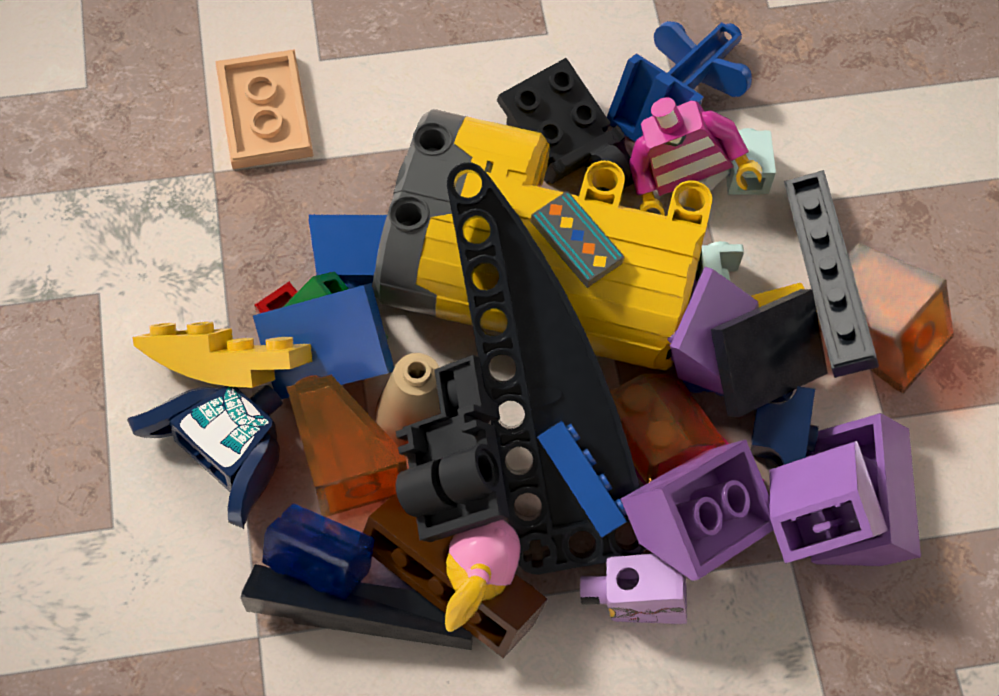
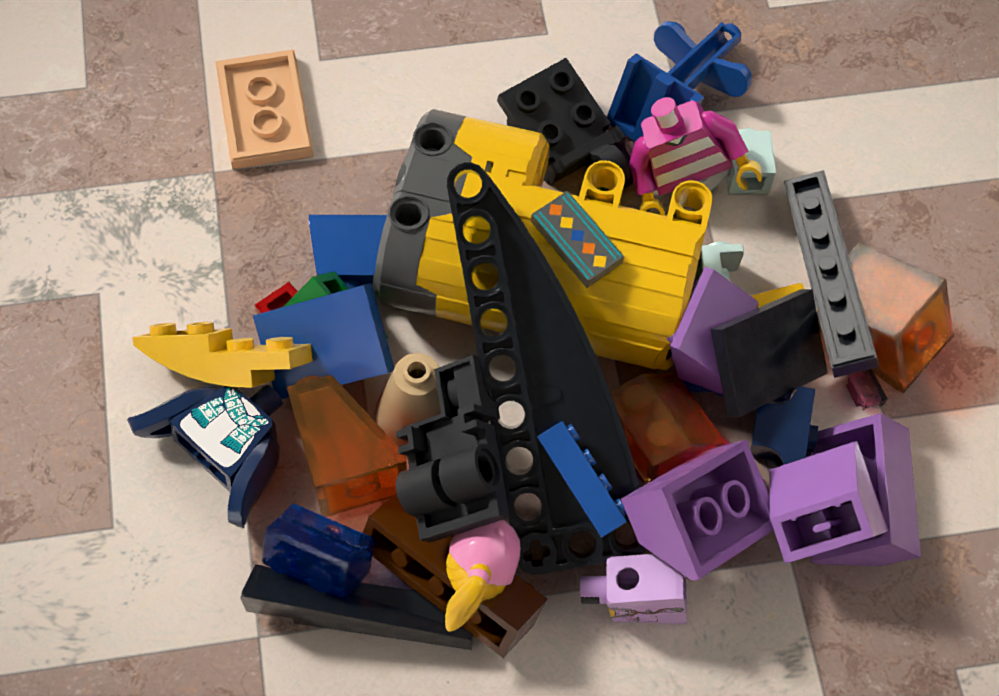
(866, 389): none -> clear pink piece

